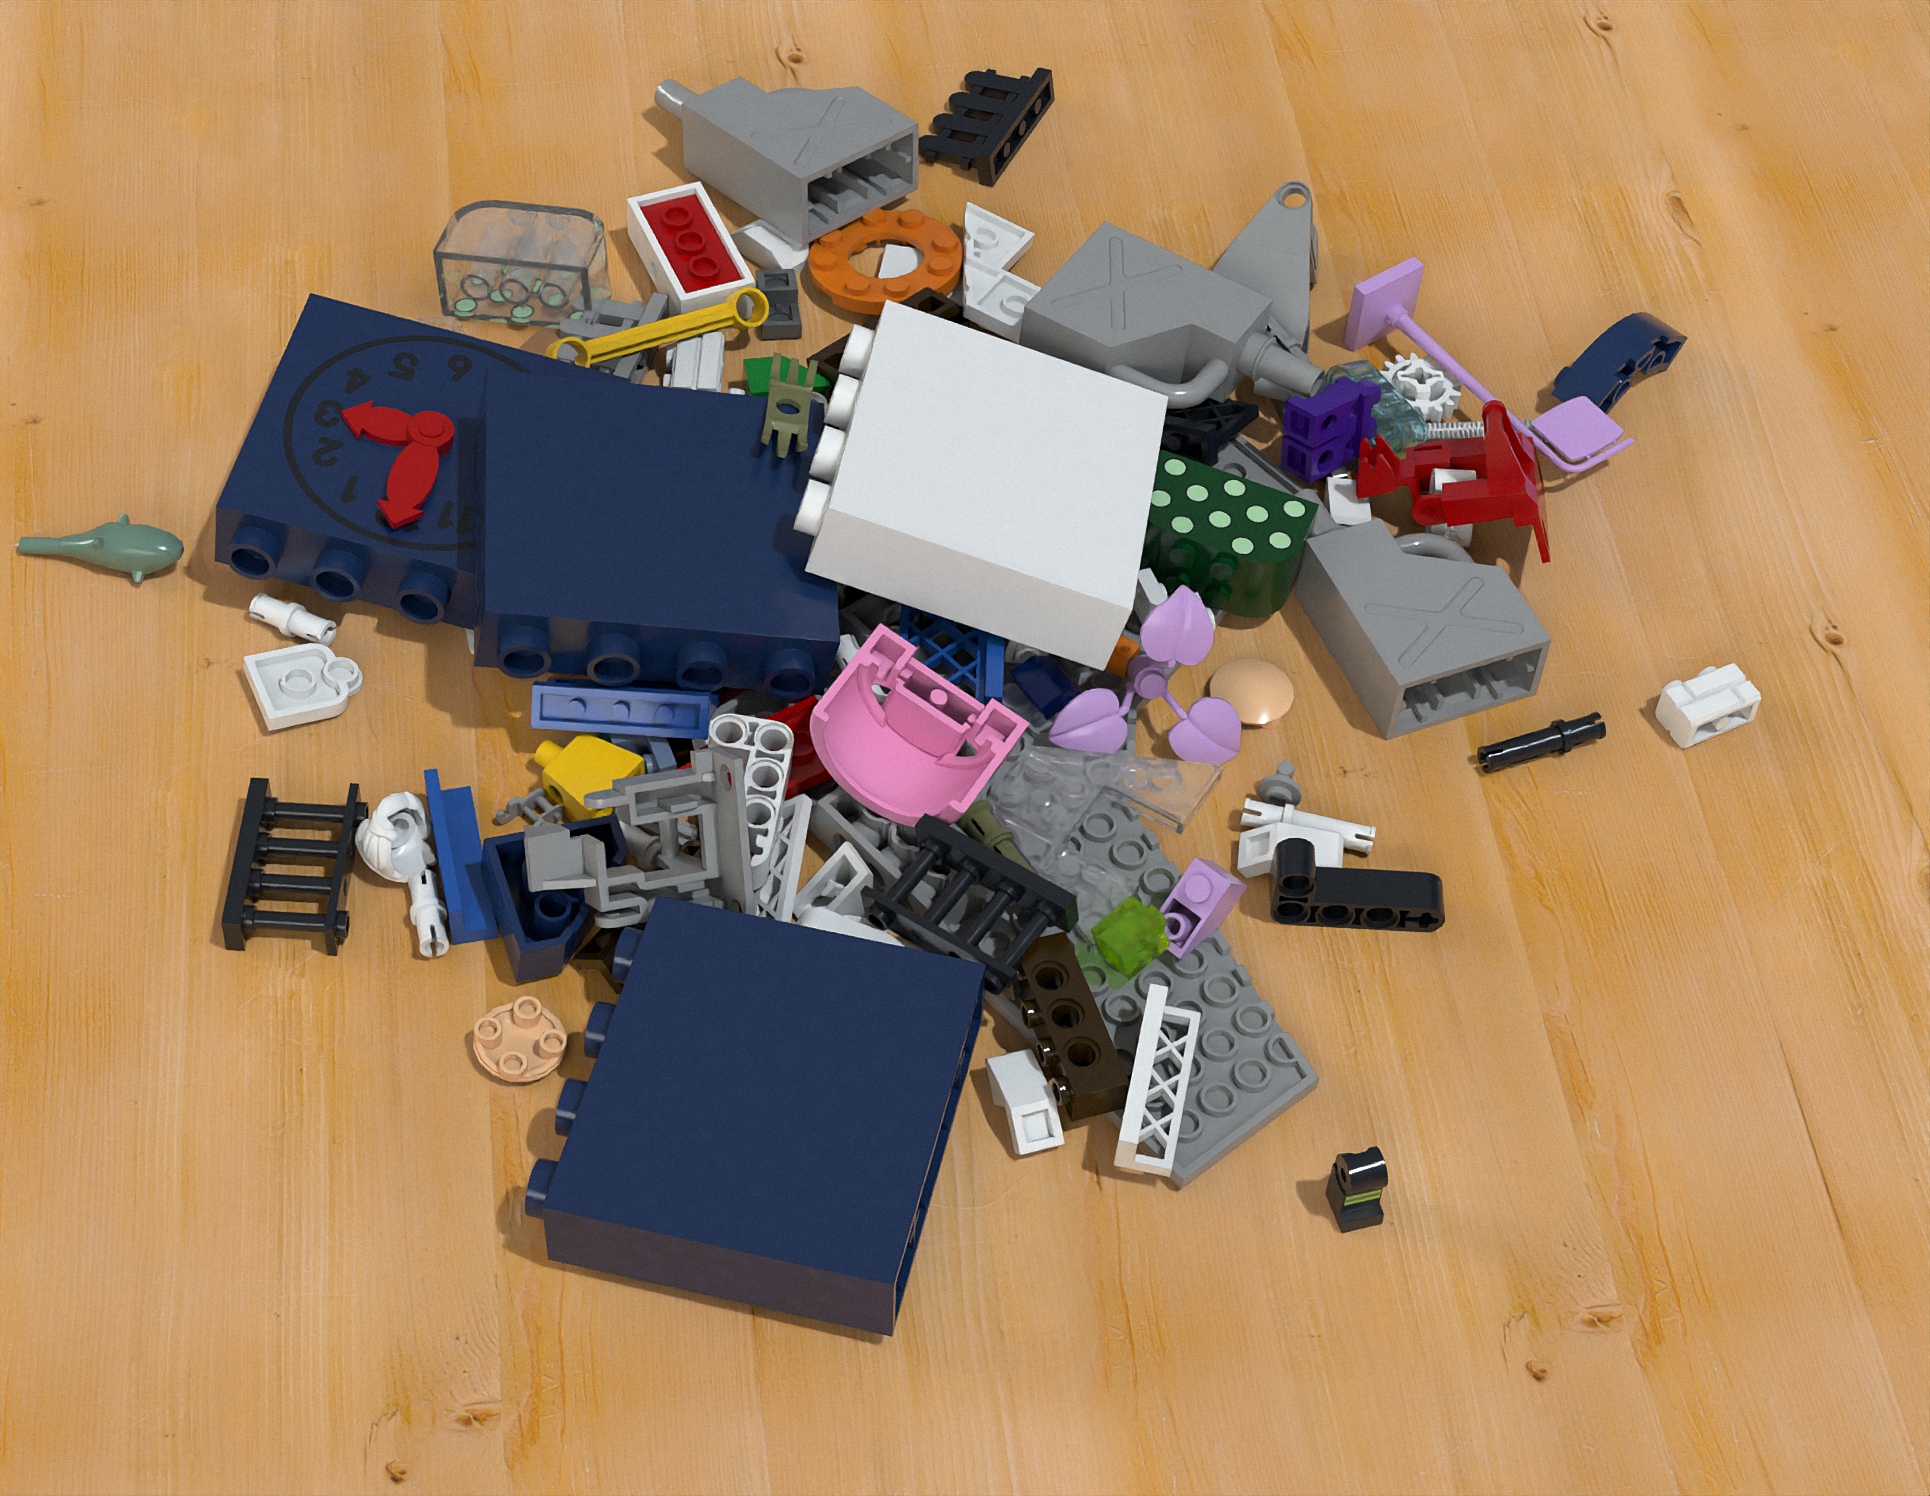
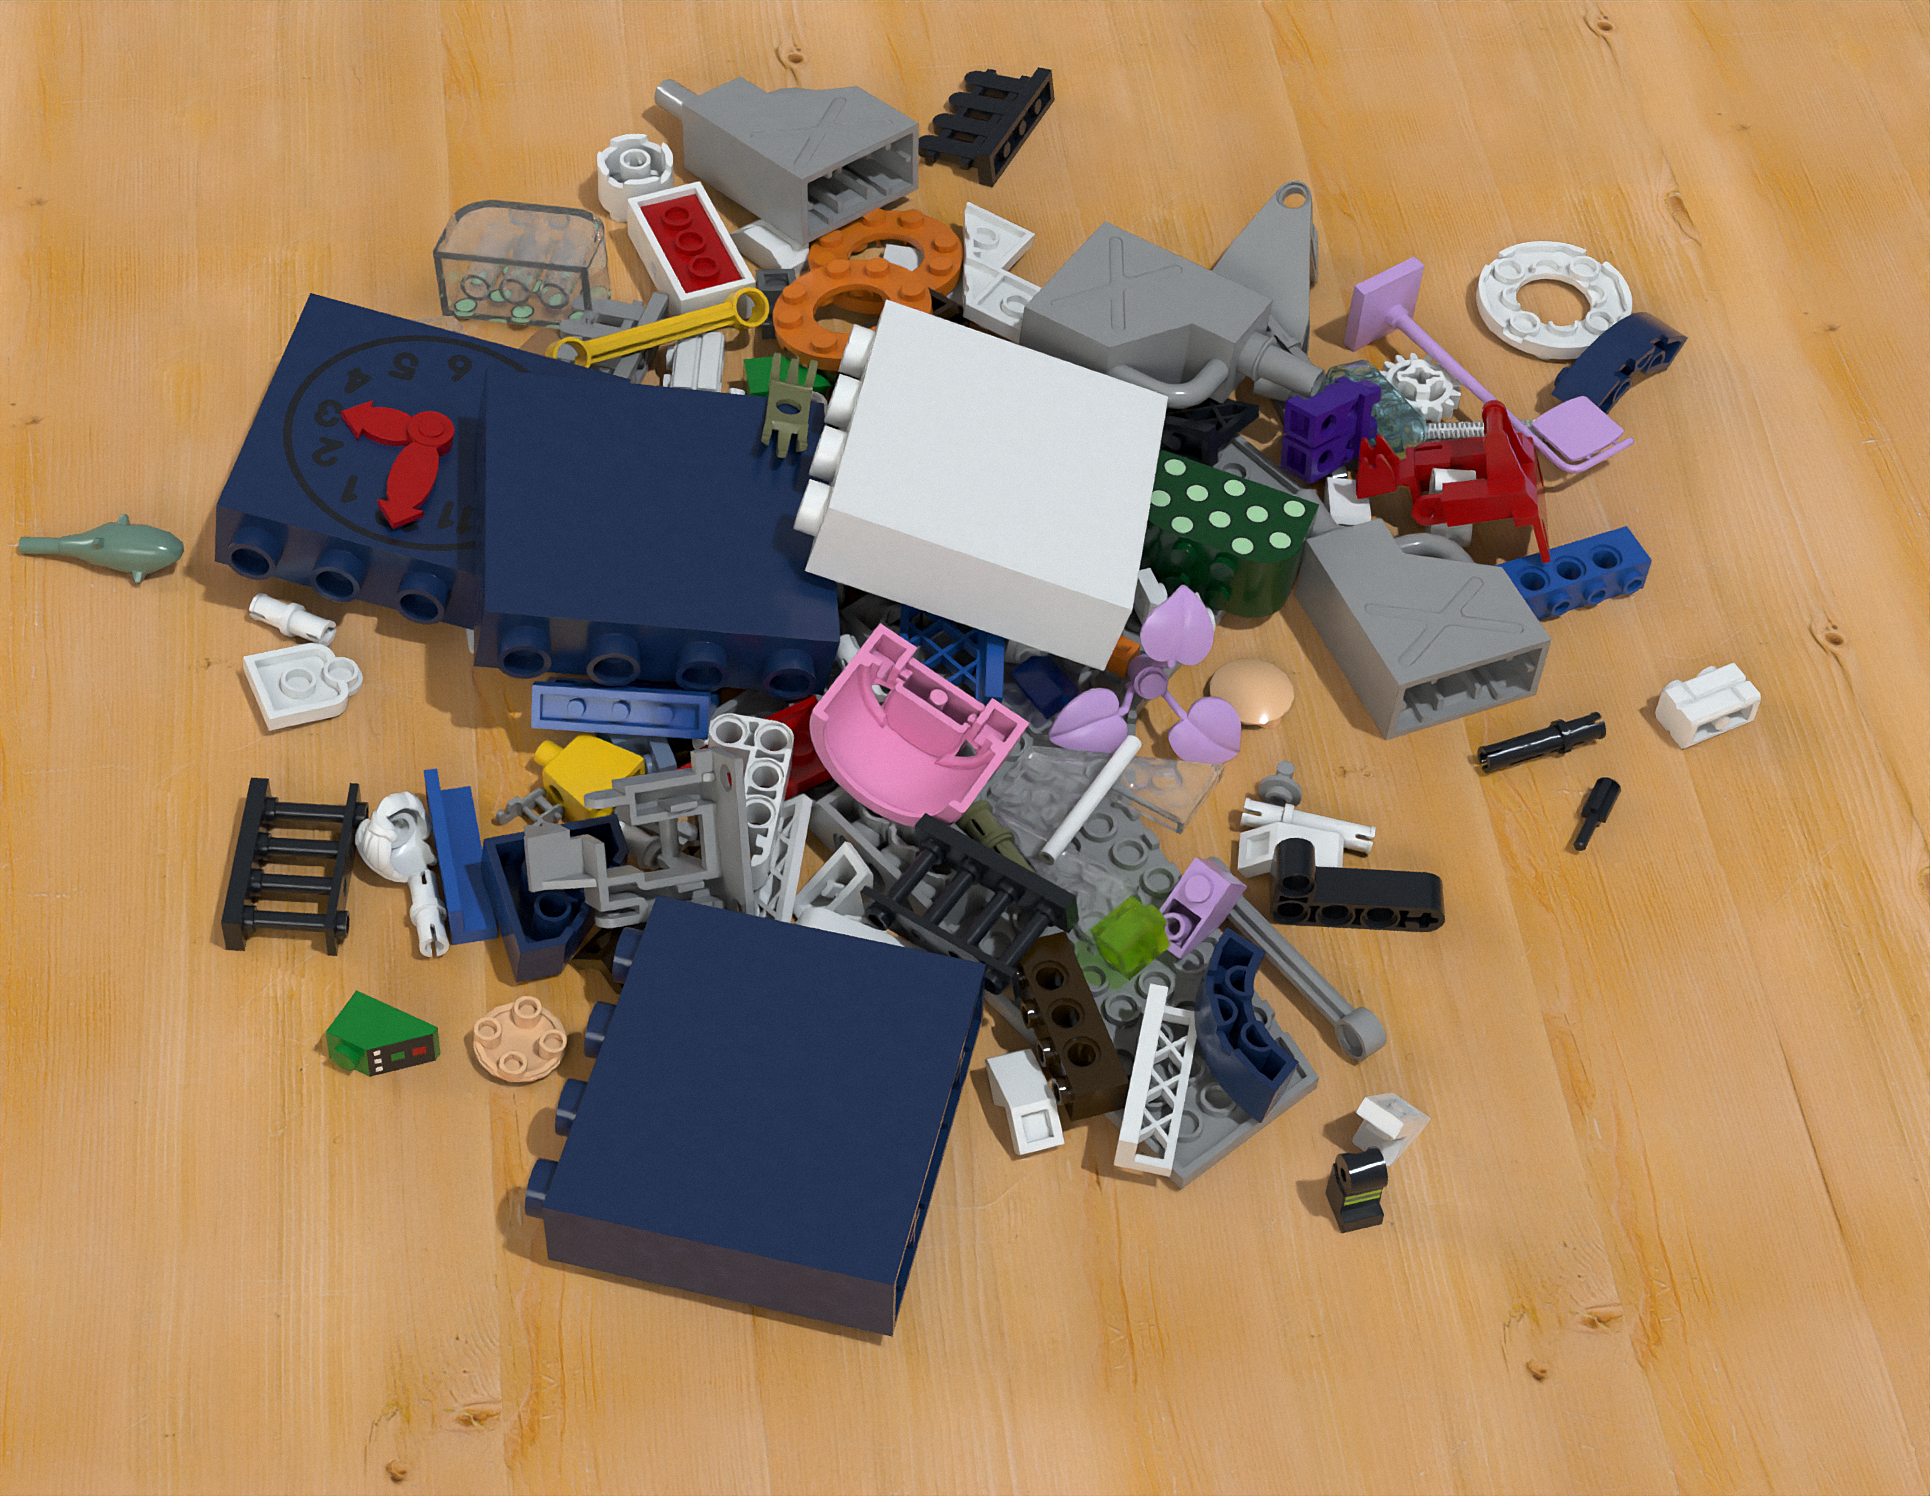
(379, 1037): none -> green slope
(632, 169): none -> white brick
(798, 304): none -> orange plate
(1090, 800): none -> white piece
(1232, 1041): none -> dark blue brick
(1355, 1029): none -> light grey piece
(1389, 1125): none -> white slope
(1529, 261): none -> white plate
(1580, 573): none -> blue brick
(1597, 809): none -> black axle

